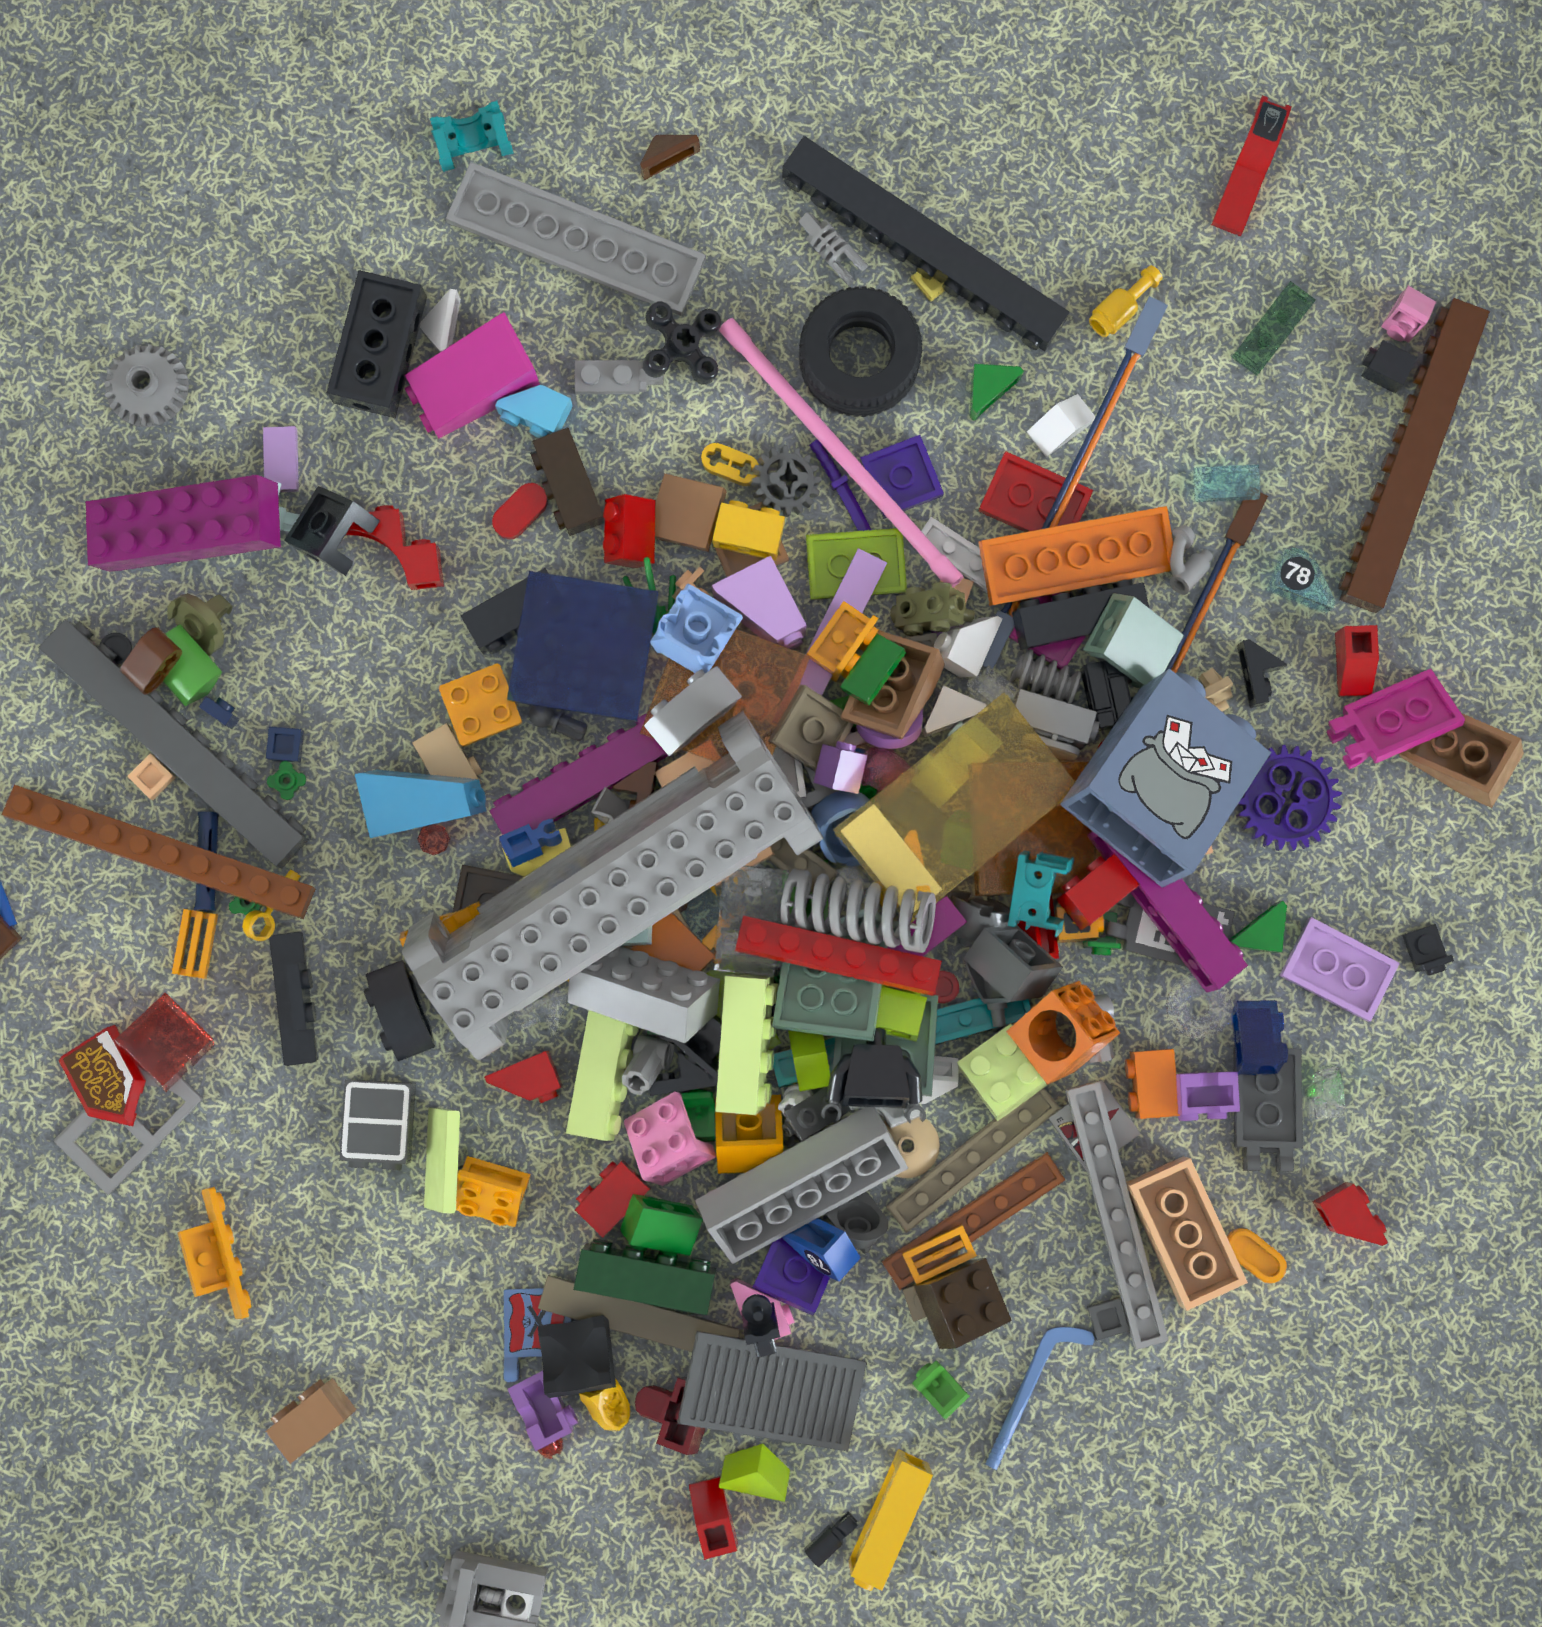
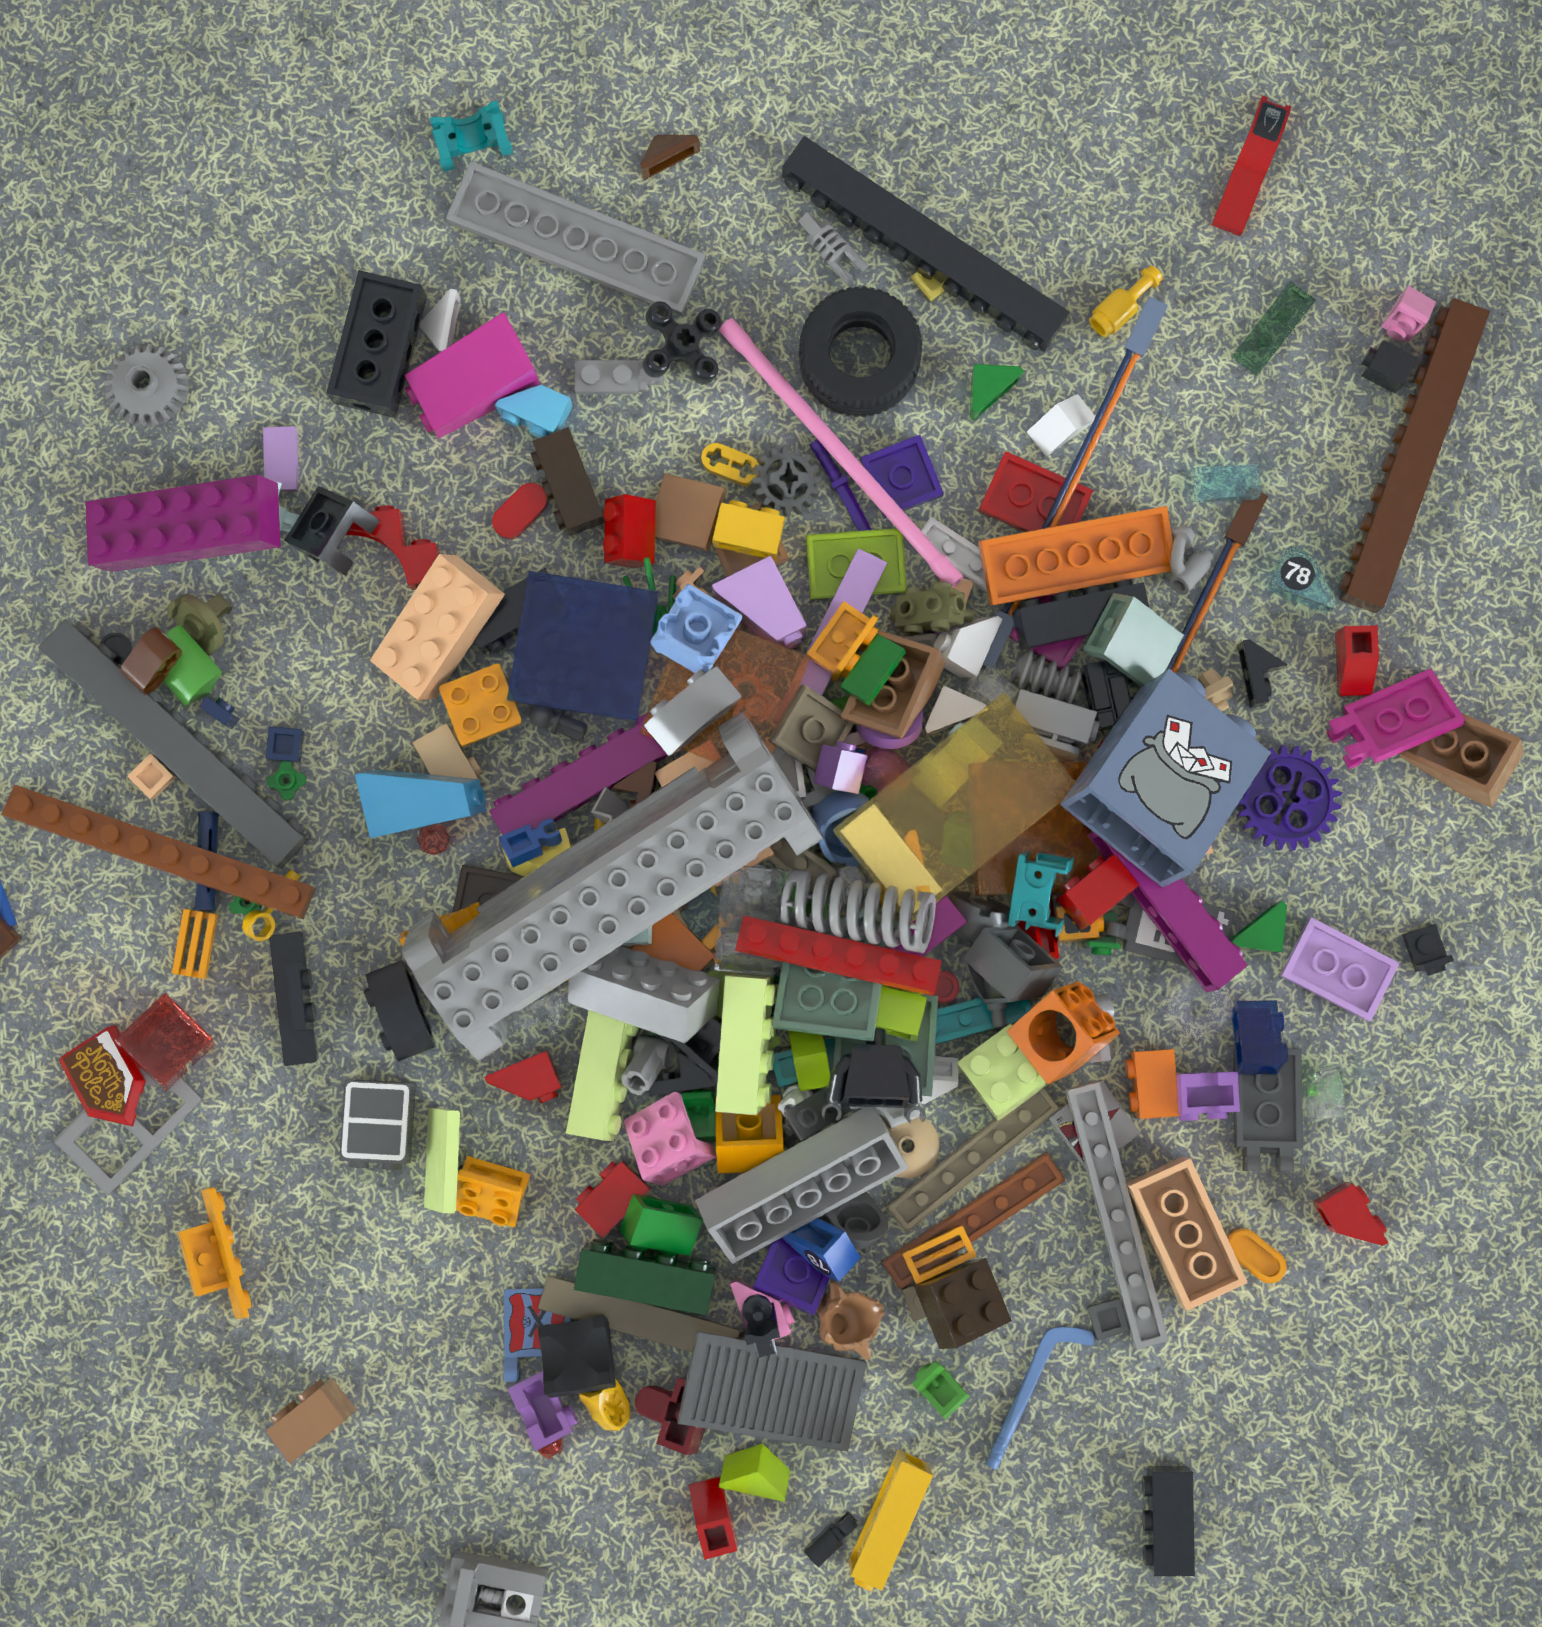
(437, 626): none -> light nougat brick
(849, 1320): none -> medium nougat hair
(1169, 1521): none -> black brick

